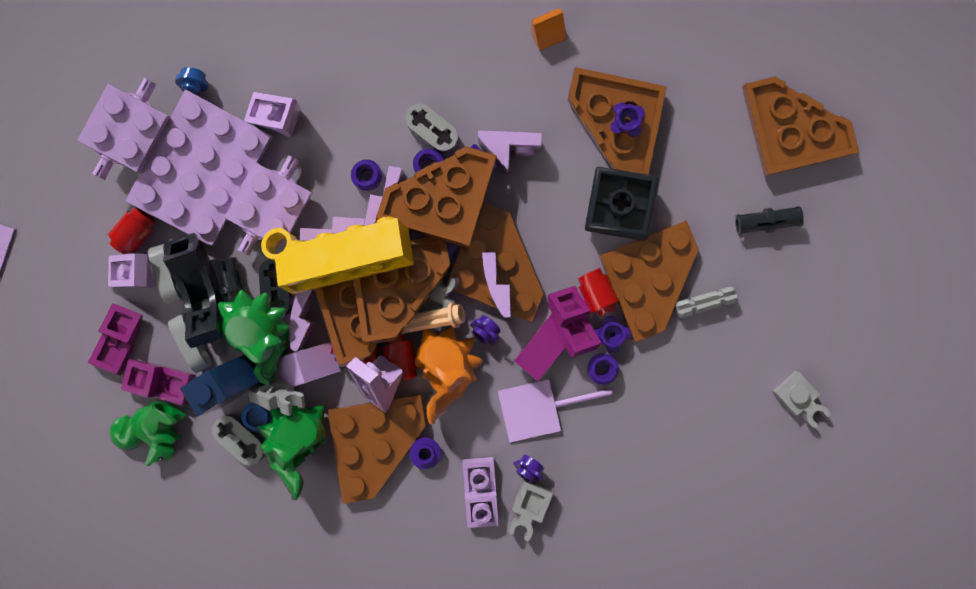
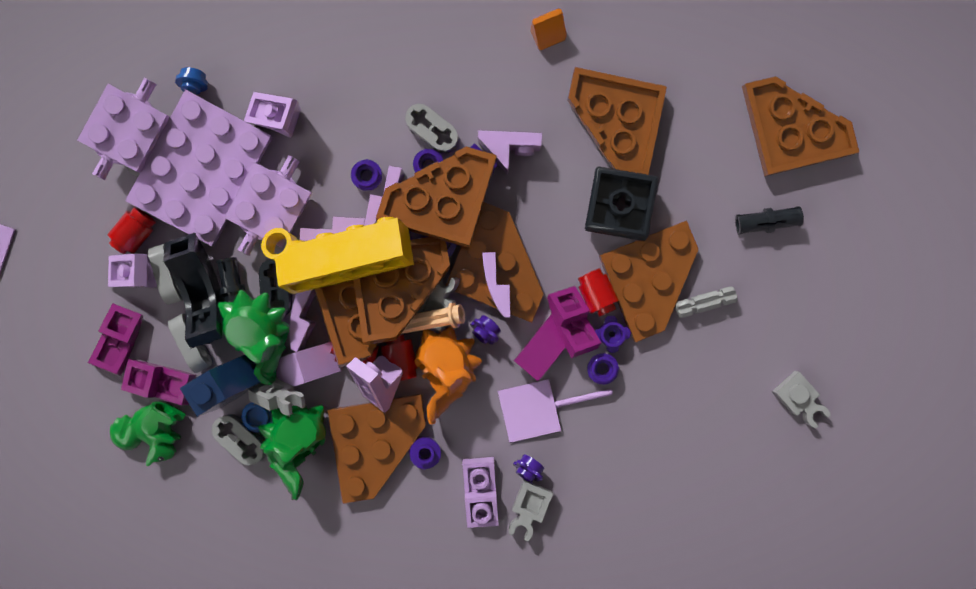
(635, 114): dark purple plate -> none

